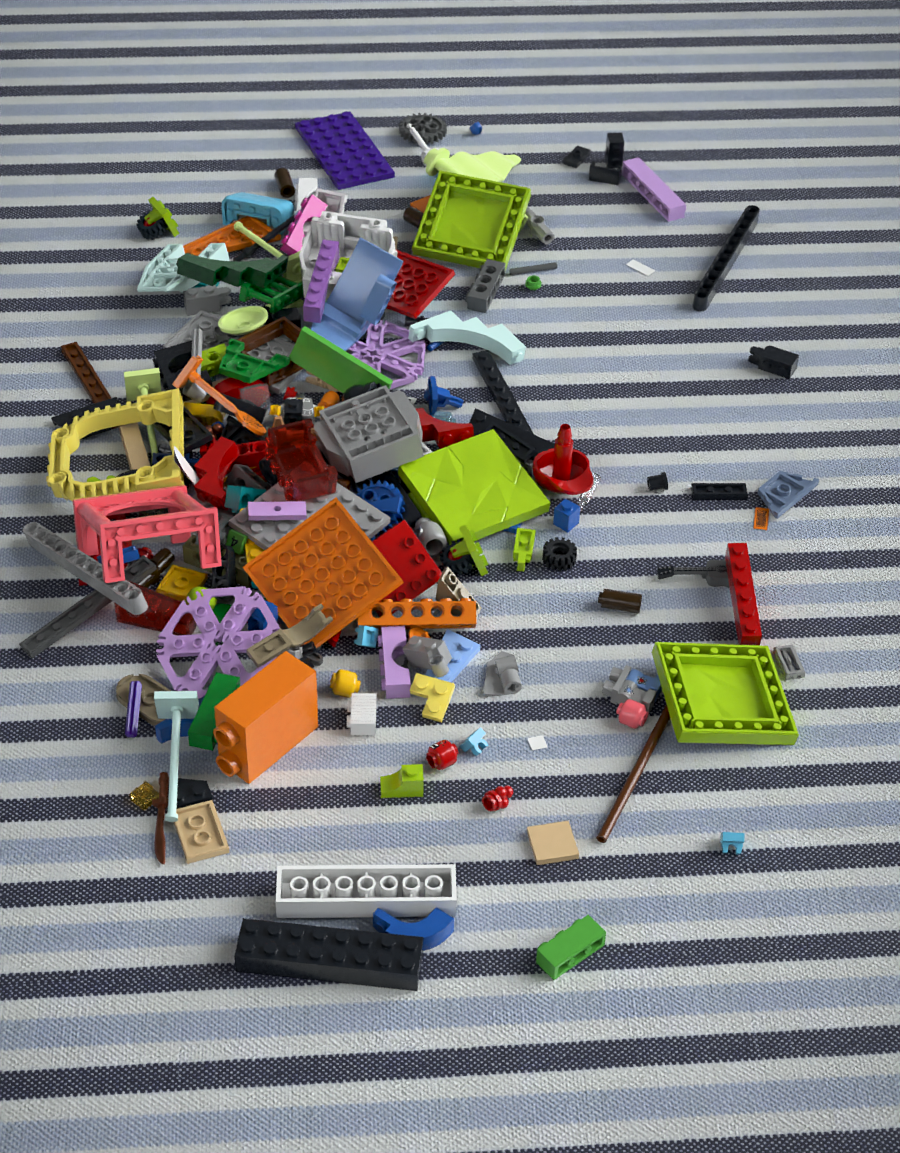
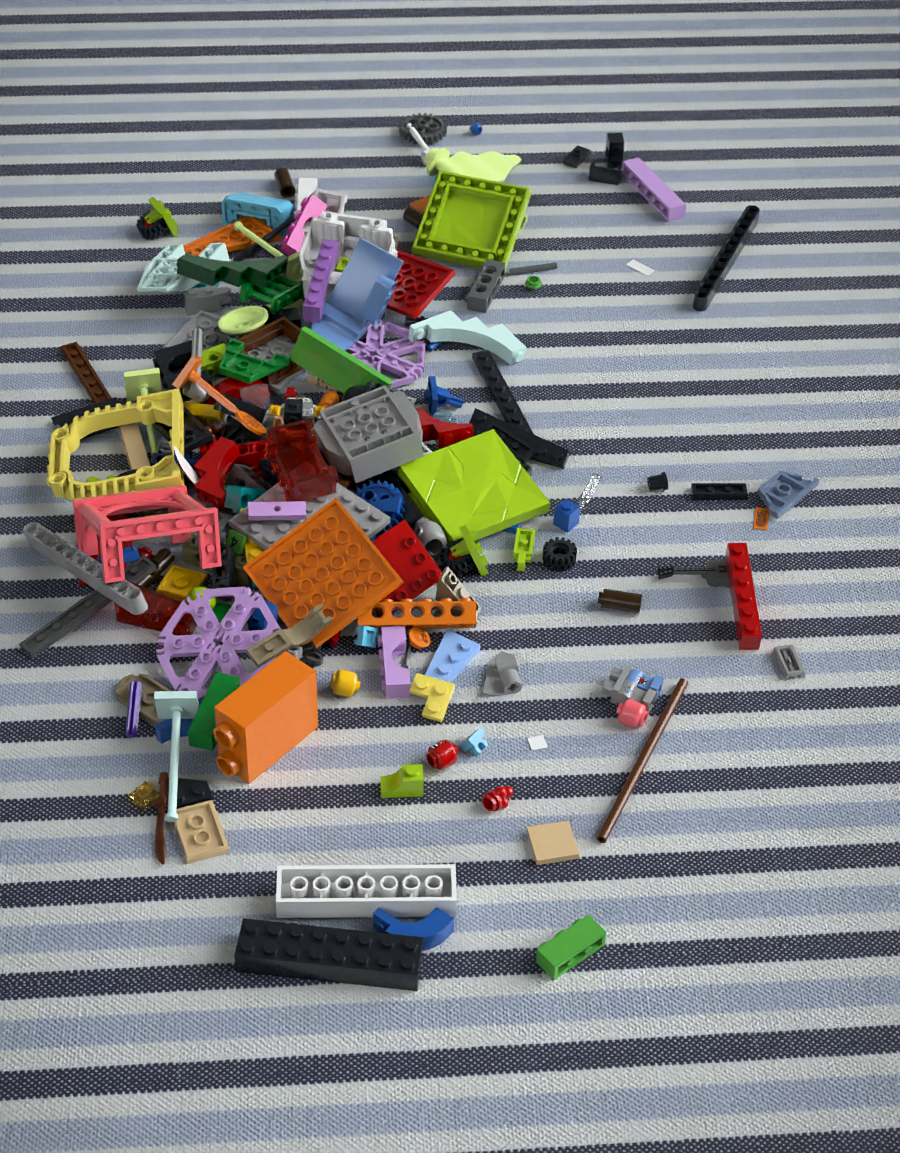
(344, 150): dark purple plate -> none
(363, 714): white brick -> none
(428, 654): light grey hinge -> none
(538, 228): light grey piece -> none
(562, 467): red piece -> none
(724, 694): lime tile -> none
(733, 839): medium azure tile -> none
(774, 360): black hinge -> none

